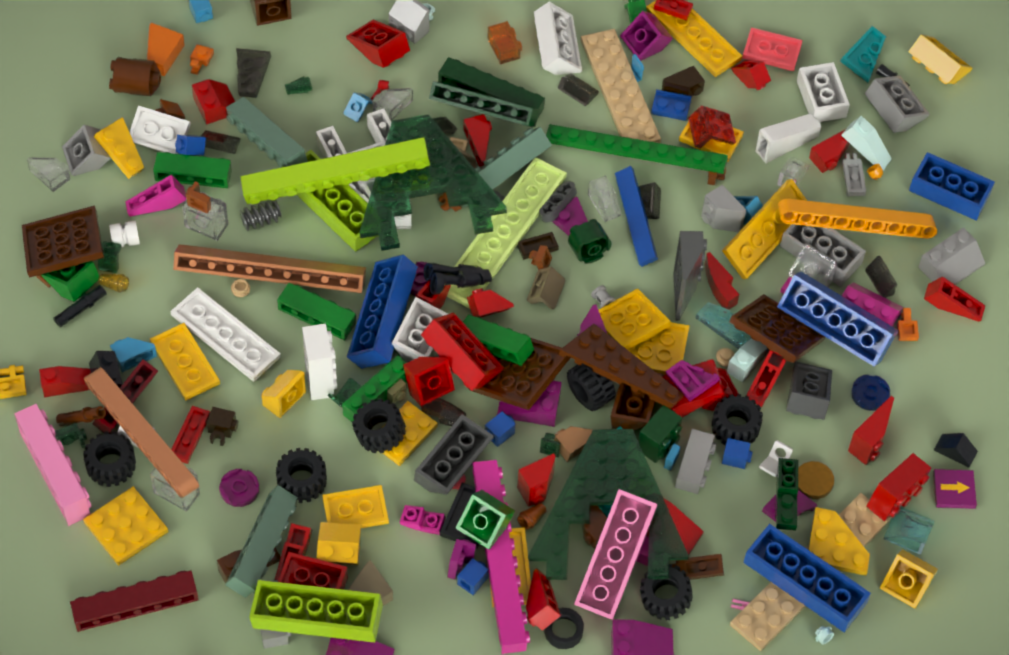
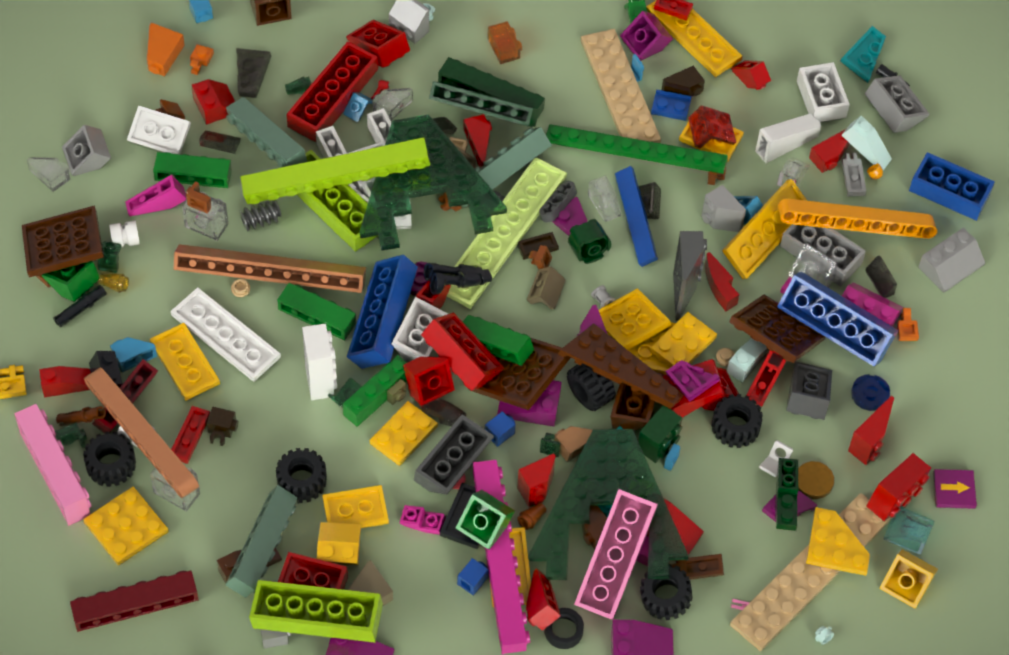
(120, 147): yellow wing -> none
(134, 76): reddish brown cylinder -> none
(190, 145): blue brick -> none
(239, 487): magenta tile -> none
(284, 392): yellow slope -> none
(297, 542): red slope -> none
(332, 91): none -> red brick
(375, 413): black tyre -> none
(462, 553): magenta bracket -> none
(487, 302): red slope -> none
(557, 40): white slope -> none
(577, 89): clear smoke slope -> none
(684, 341): none -> yellow plate
(695, 461): light grey brick -> none
(718, 320): clear light blue wing -> none
(737, 453): blue brick -> none
(772, 49): coral plate -> none
(806, 577): blue brick -> none
(939, 59): yellow slope -> none
(953, 299): red slope -> none
(956, 447): black slope -> none

